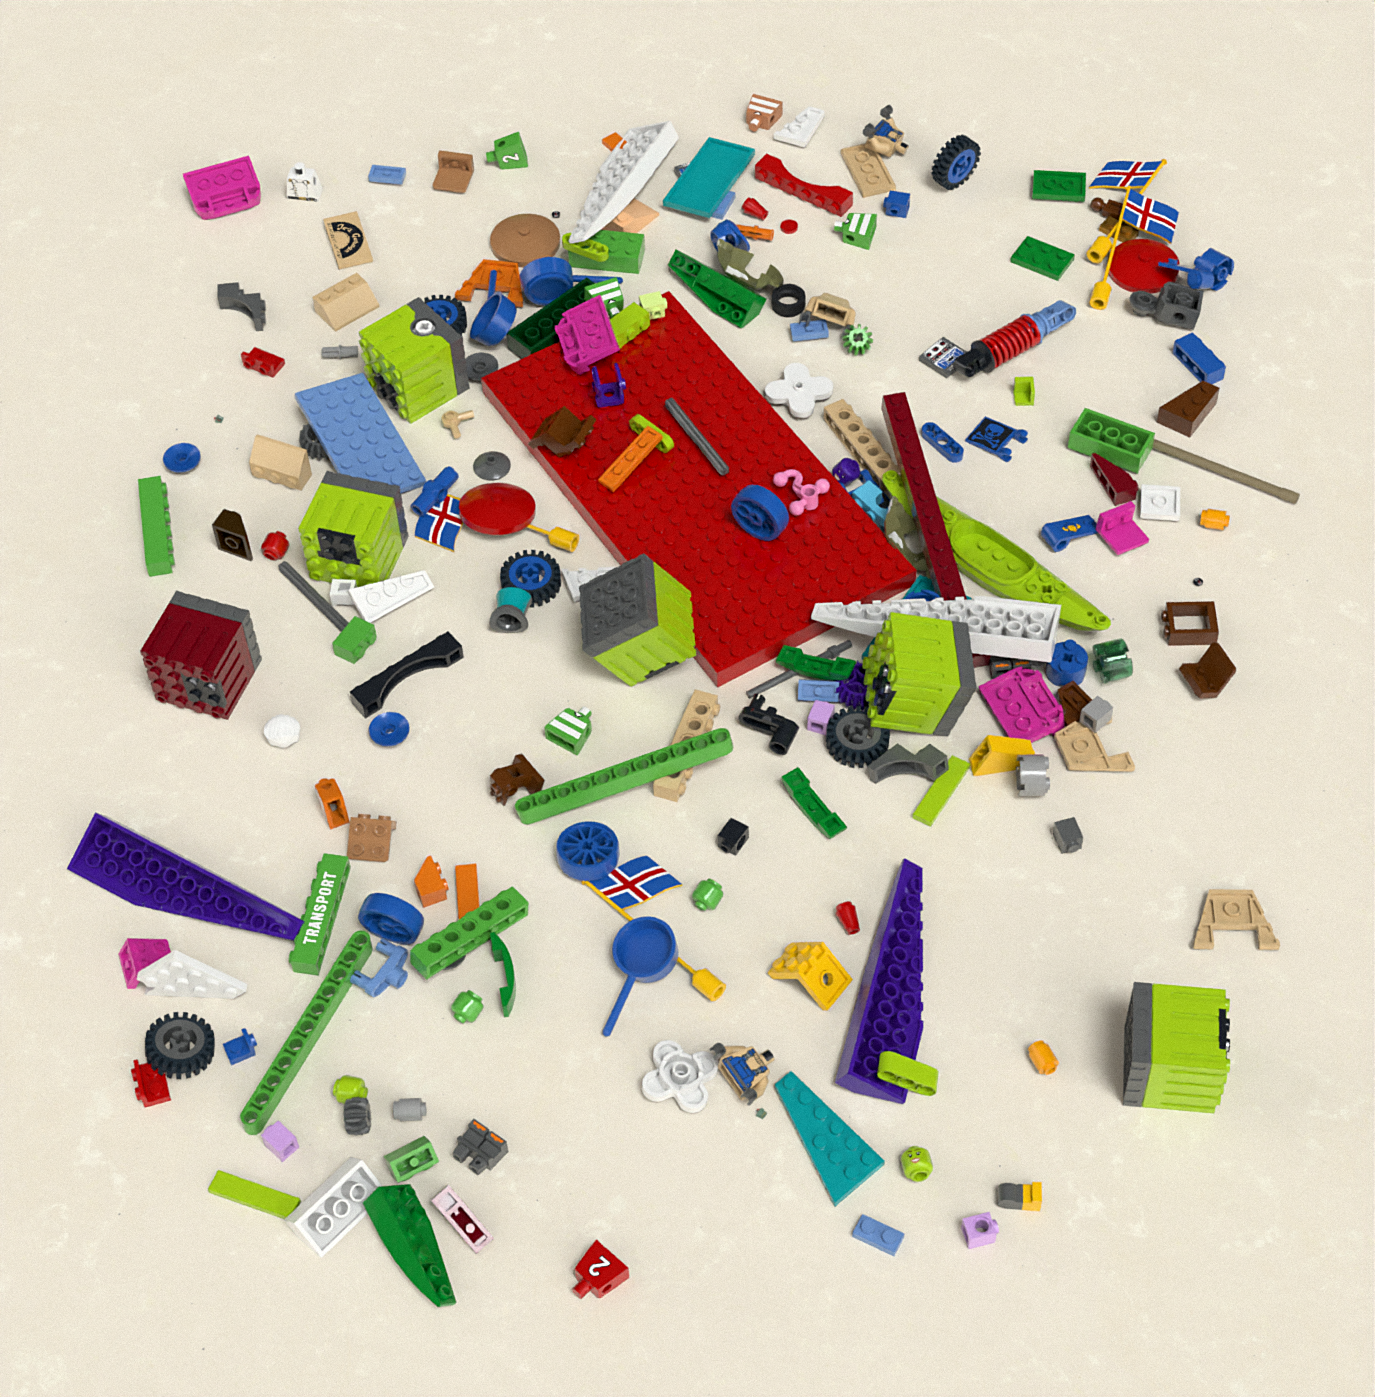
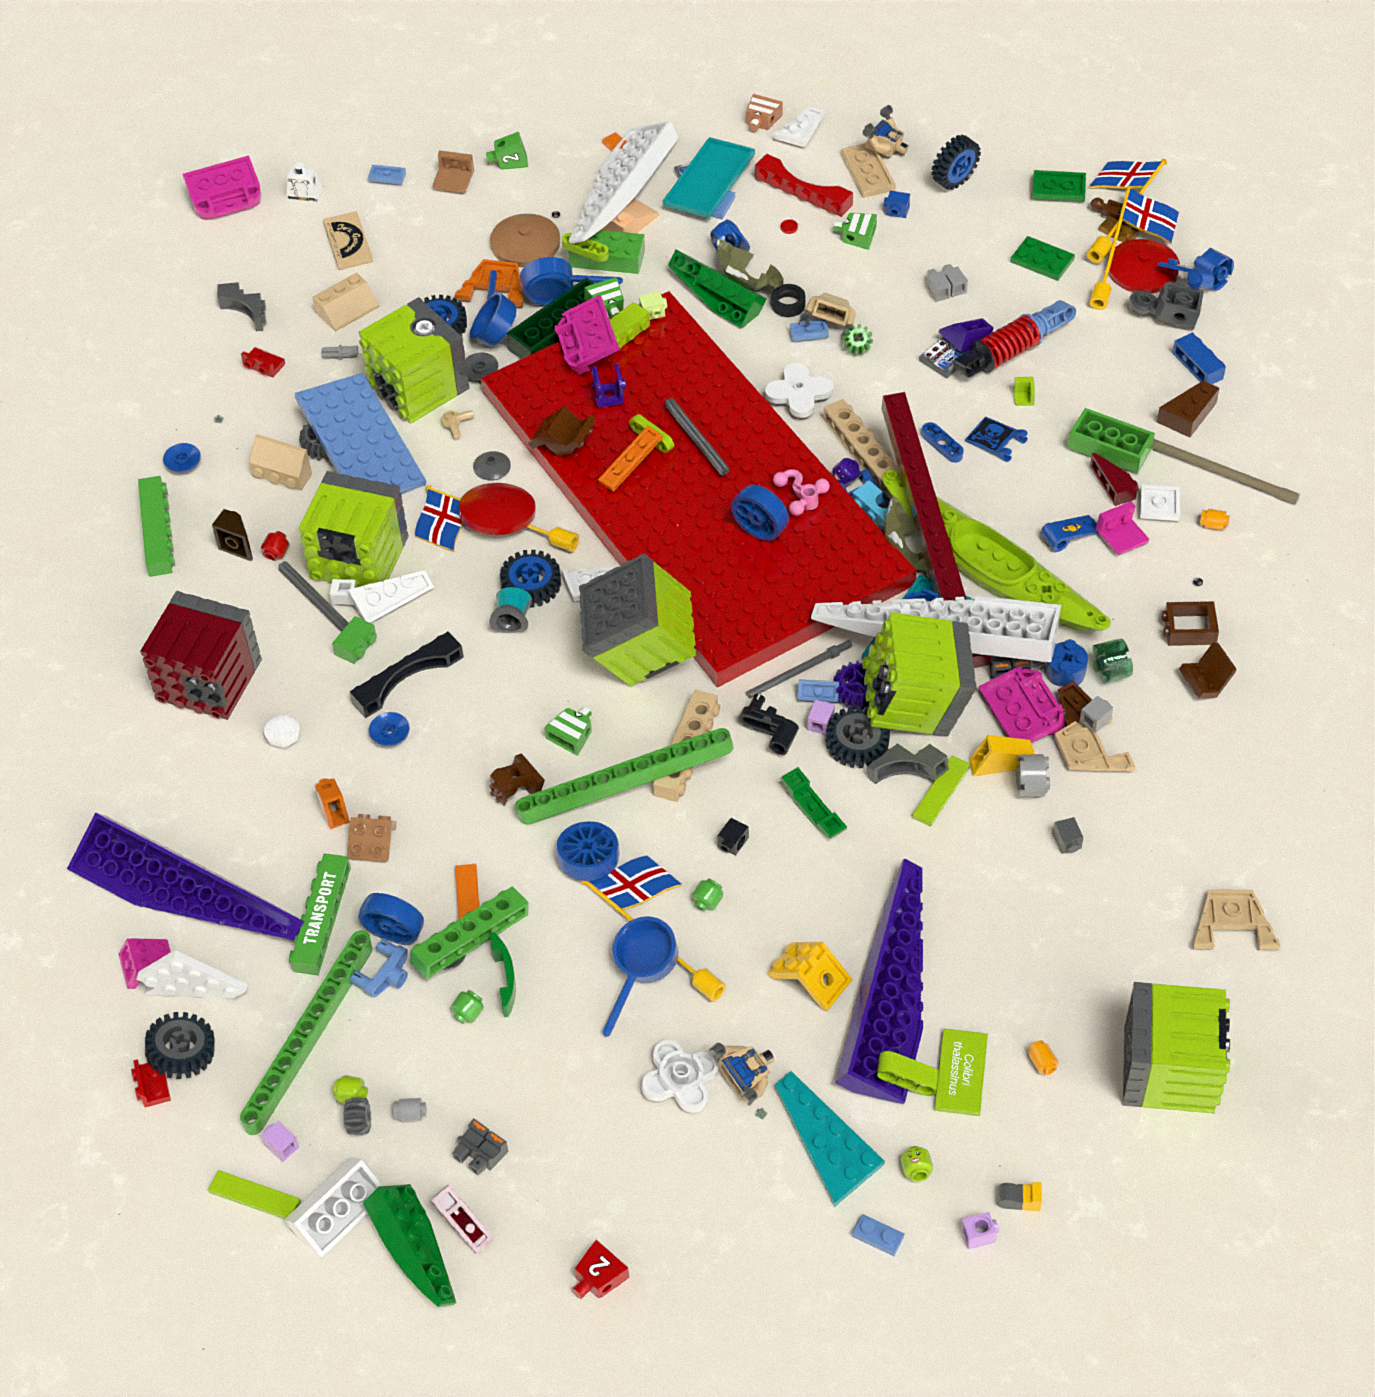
(240, 1048): blue bracket -> none
(411, 1159): bright green brick -> none
(429, 884): orange slope -> none
(434, 491): blue piece -> none
(754, 208): red cone -> none
(756, 232): orange pin -> none
(813, 666): green slope -> none
(848, 917): red cone -> none
(947, 282): none -> light grey hips
(961, 1072): none -> lime tile
(964, 333): none -> dark purple slope

